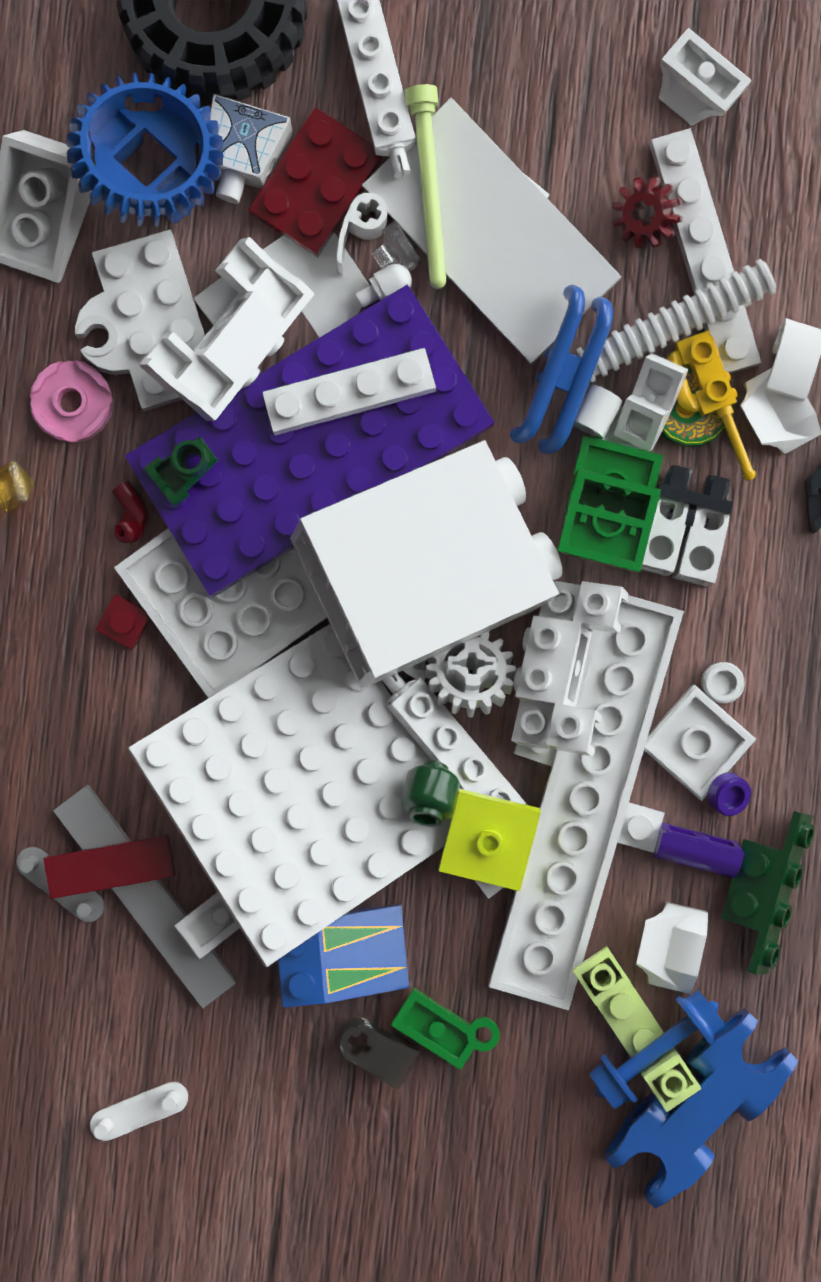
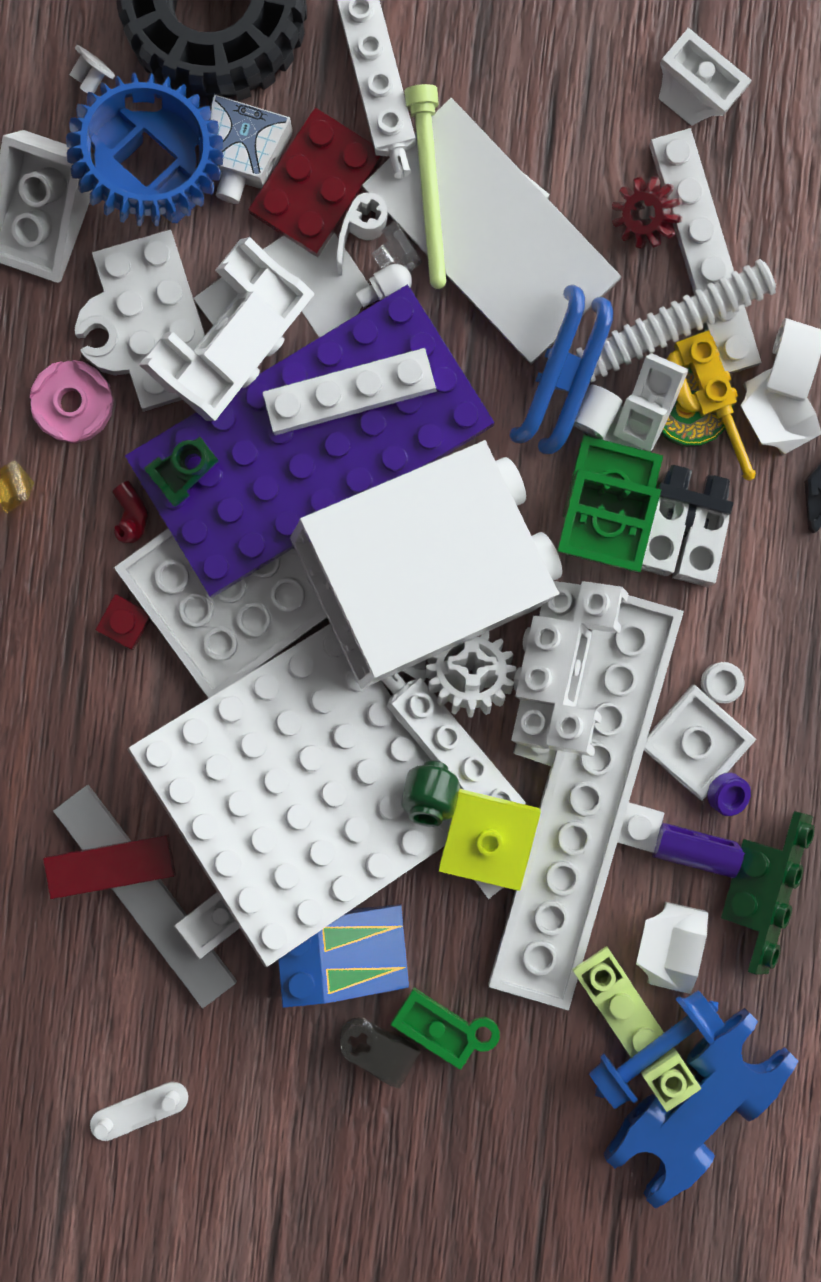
(84, 906): light grey piece -> none
(96, 73): none -> white piece

